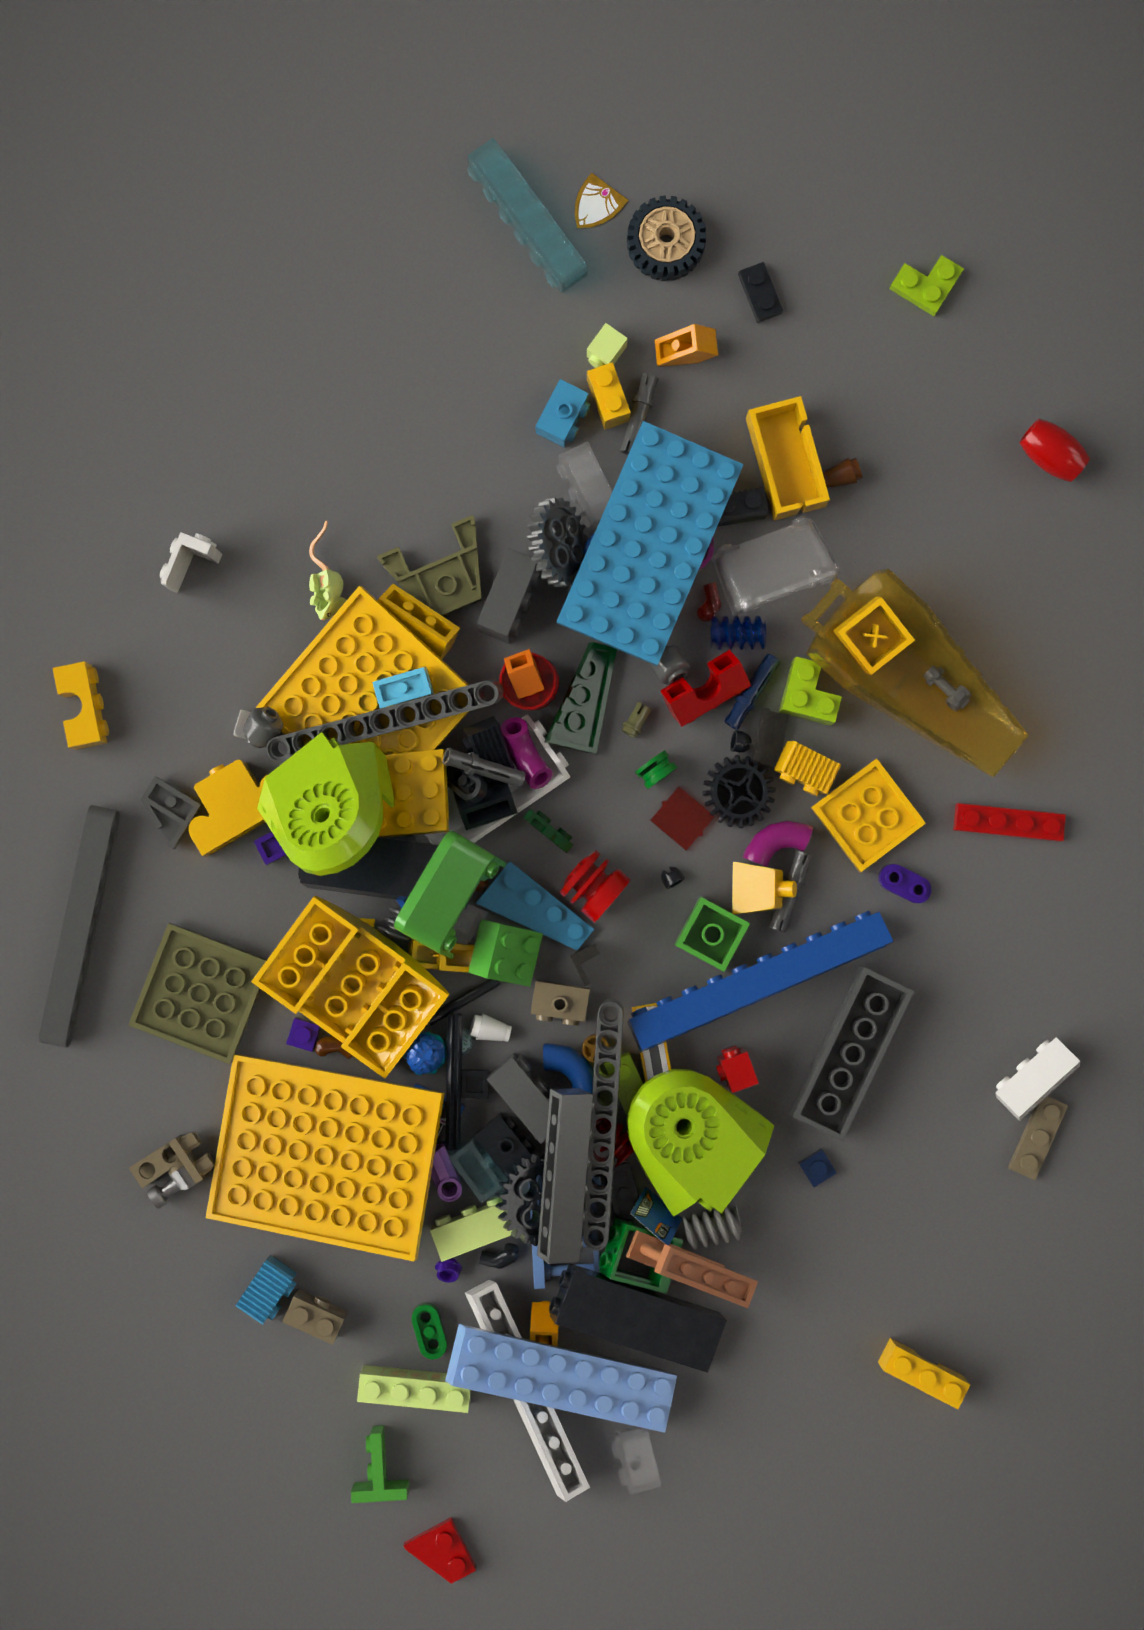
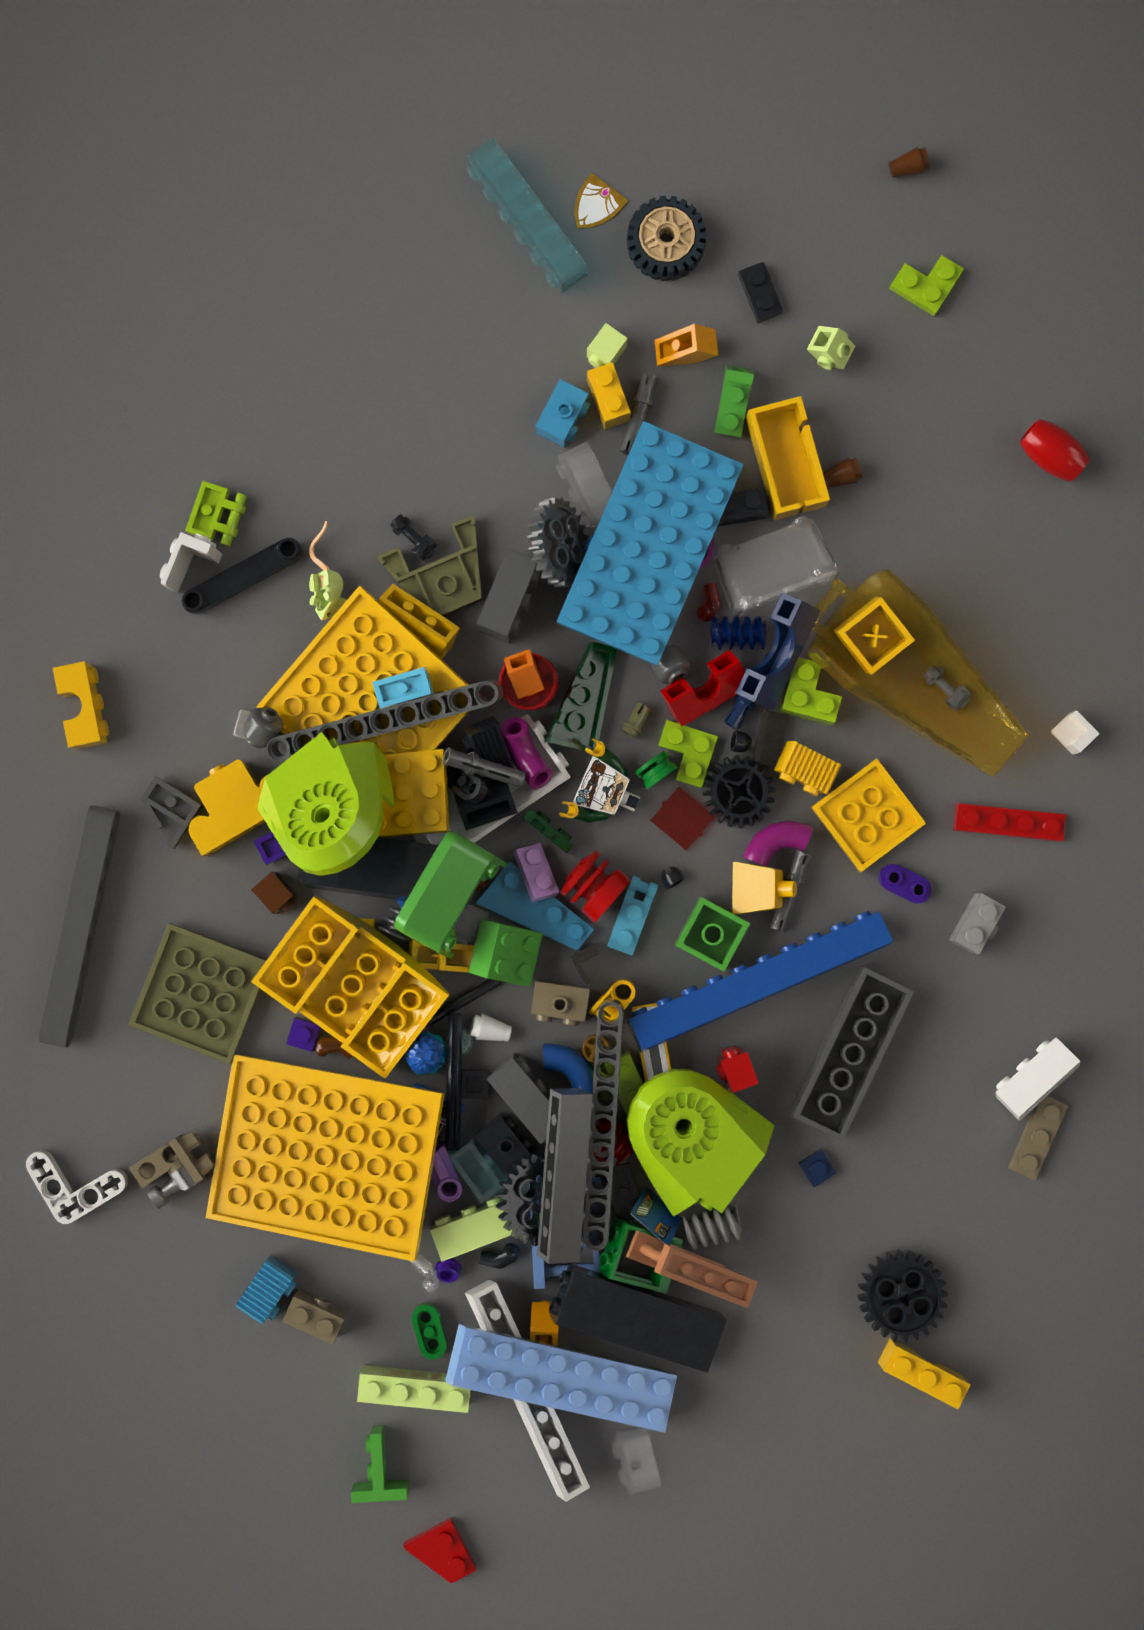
(66, 1195): none -> white beam
(208, 512): none -> lime plate
(241, 576): none -> black piece
(275, 893): none -> reddish brown brick
(424, 546): none -> black bar
(429, 1272): none -> clear arm
(536, 872): none -> lavender plate
(601, 788): none -> torso
(611, 994): none -> yellow piece
(632, 916): none -> medium azure plate
(696, 750): none -> lime plate
(734, 400): none -> bright green bracket
(793, 625): none -> dark blue arch
(831, 347): none -> yellowish green brick
(909, 1320): none -> black gear
(910, 163): none -> reddish brown cone
(977, 923): none -> light grey brick
(1074, 732): none -> white panel

